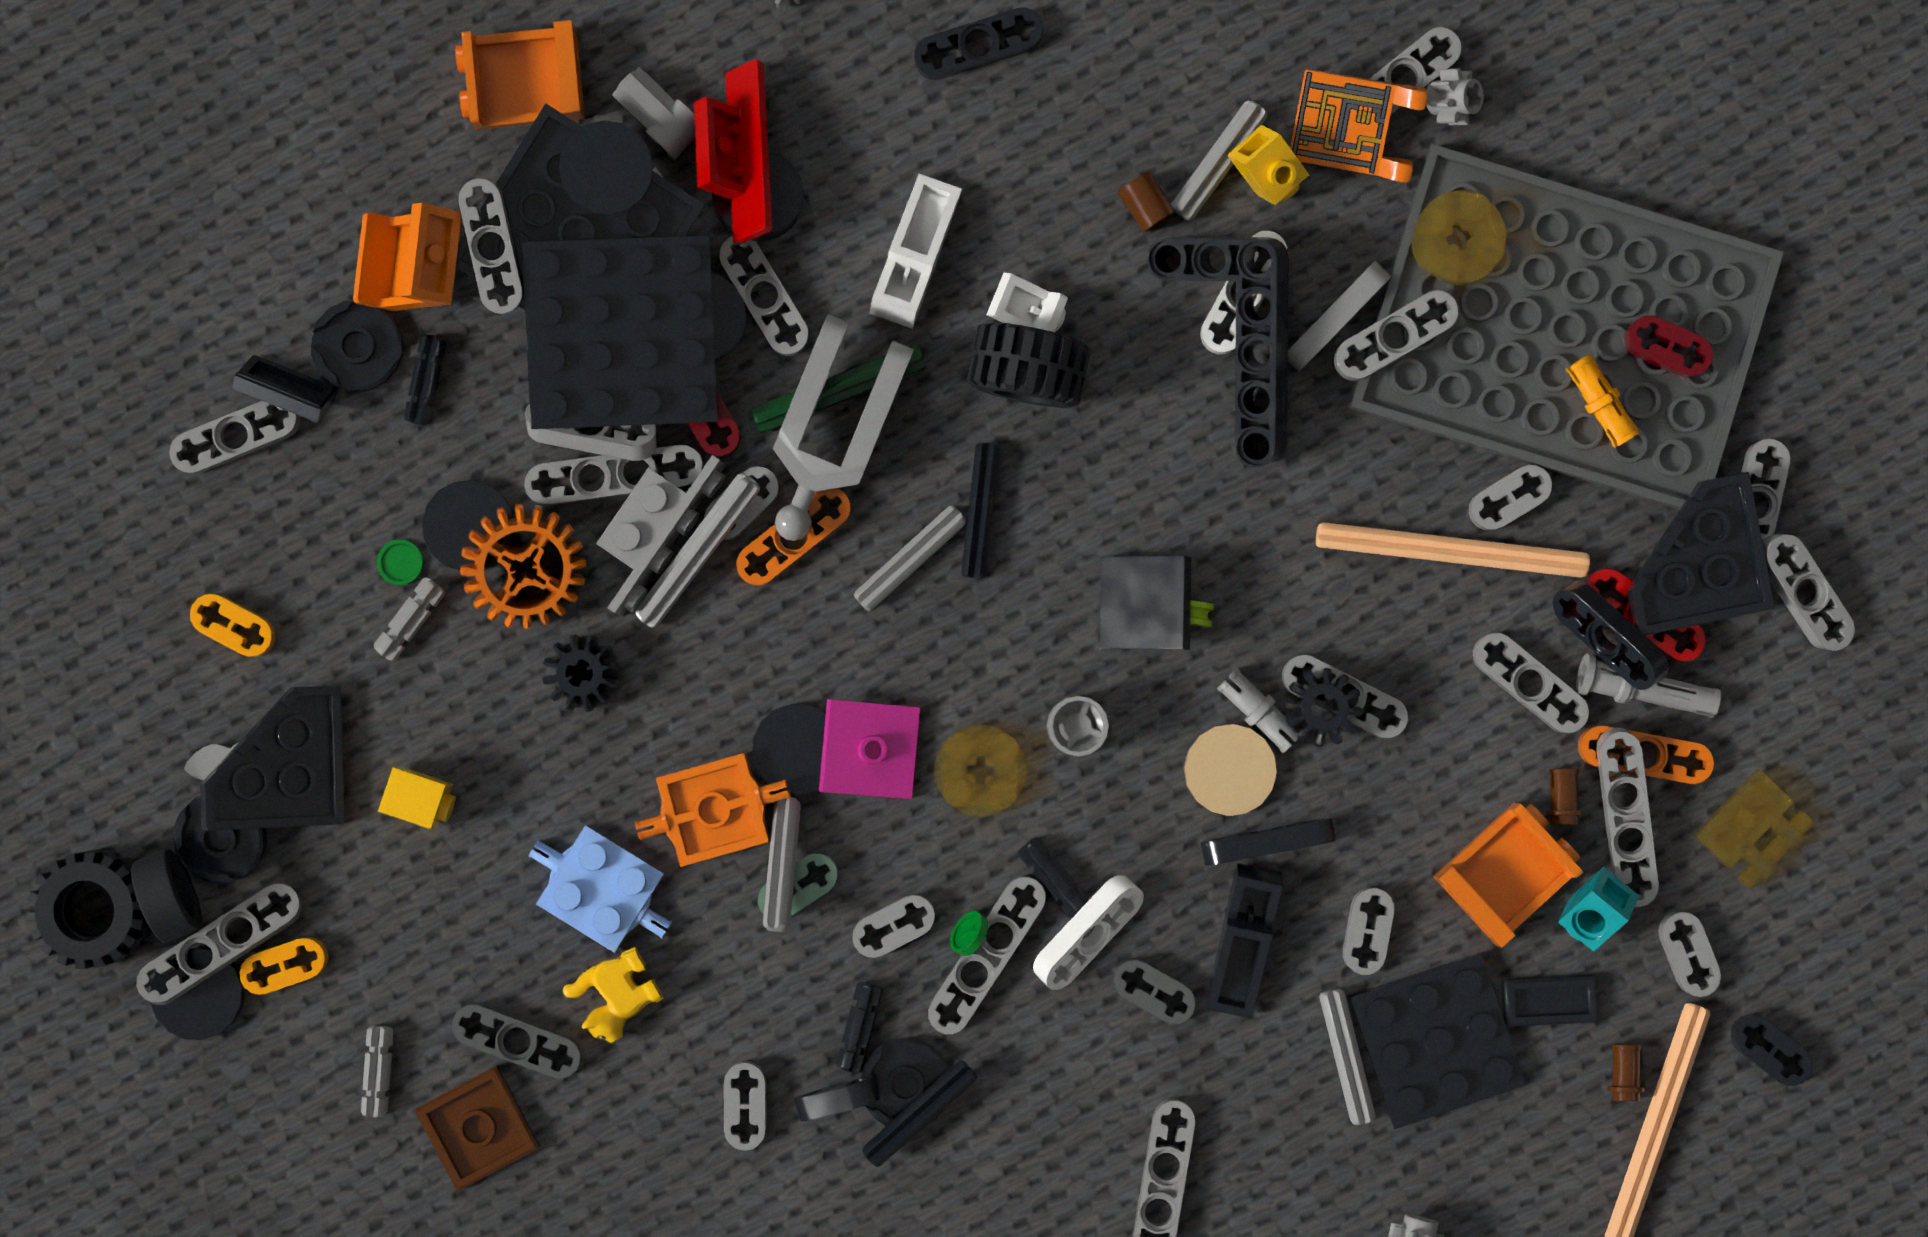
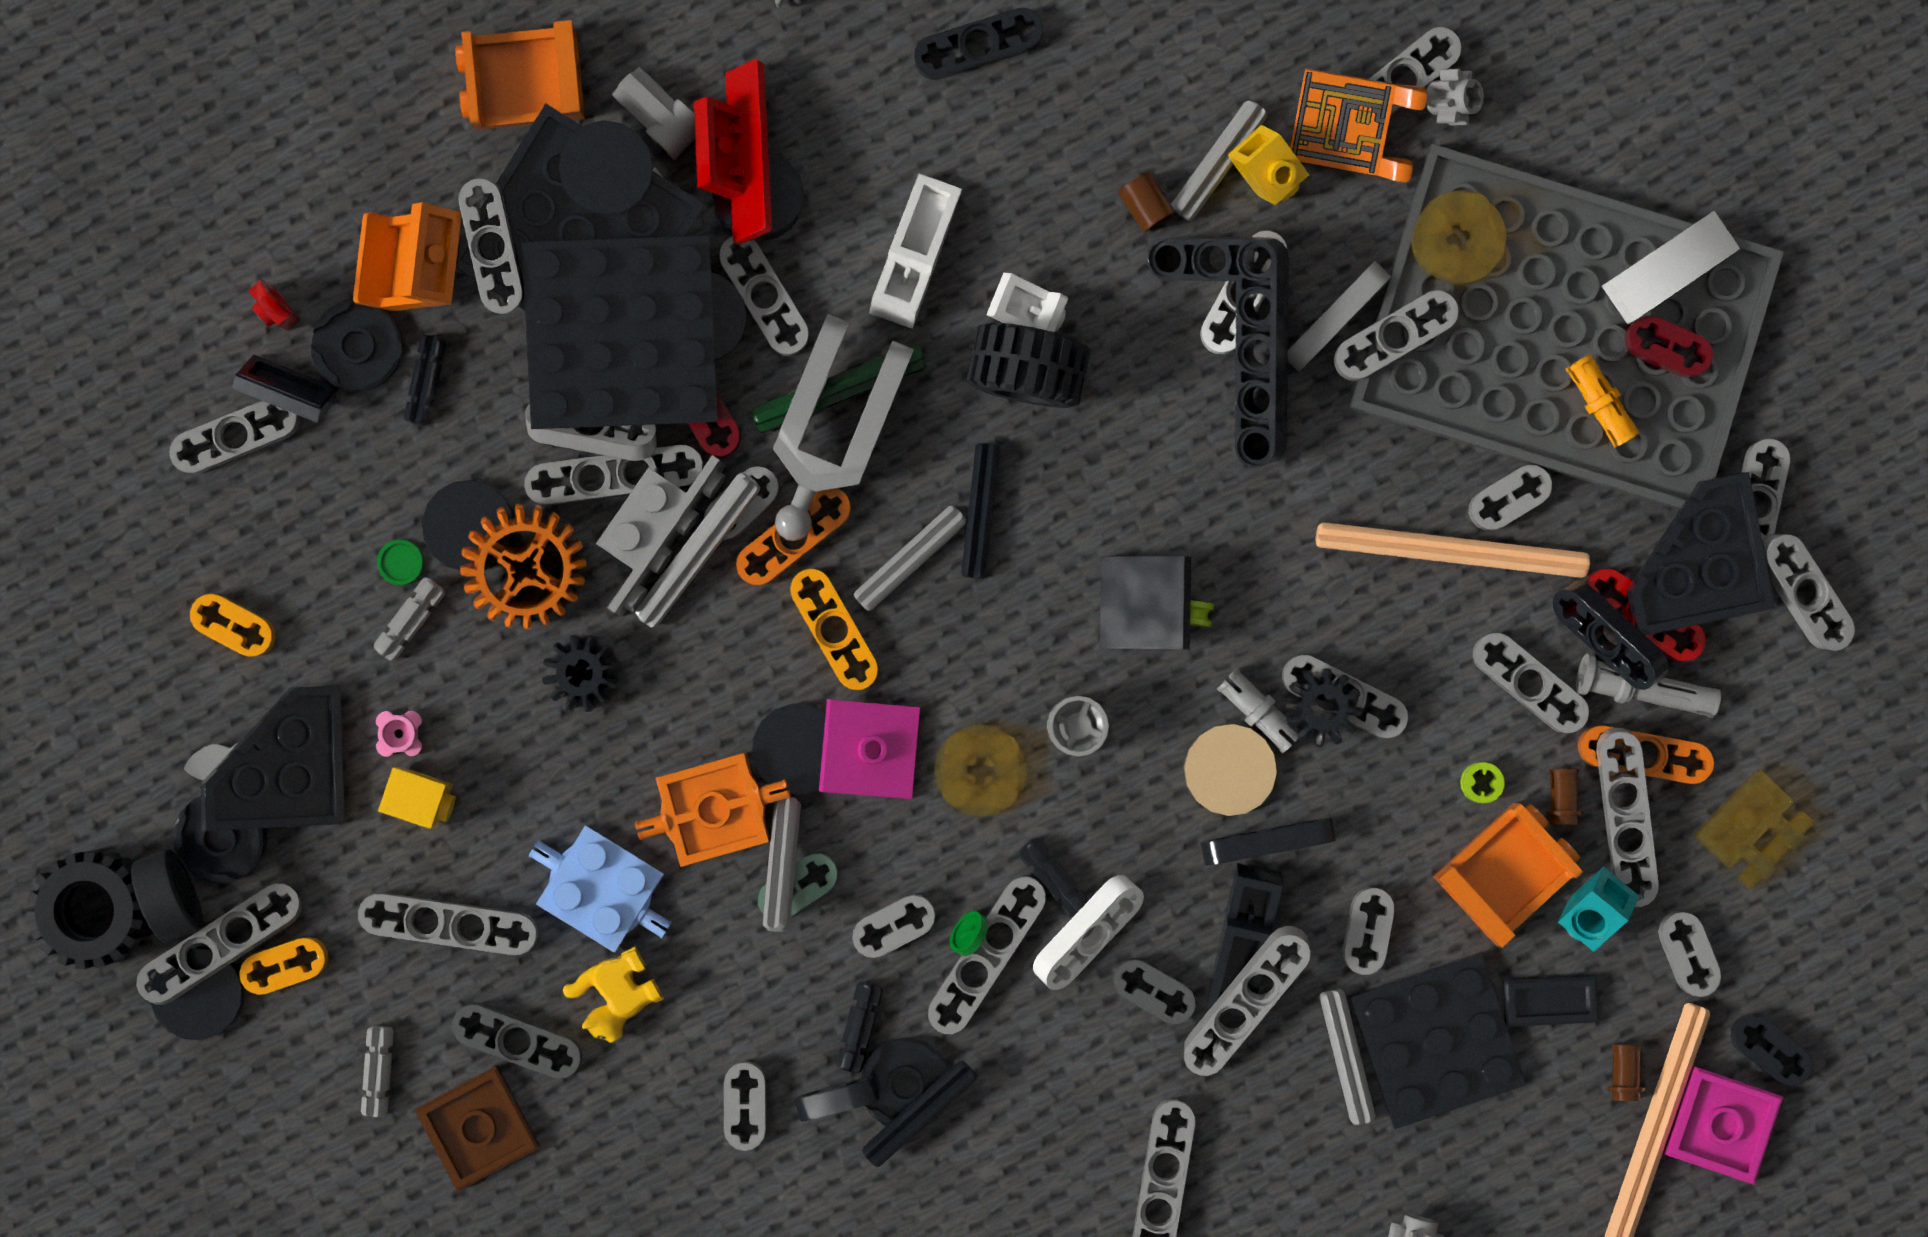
(271, 306): none -> red plate
(389, 743): none -> bright pink plate
(449, 917): none -> light grey beam
(807, 605): none -> light orange beam
(1242, 998): none -> light grey beam
(1497, 783): none -> lime bush
(1670, 267): none -> white slope
(1723, 1125): none -> dark pink plate

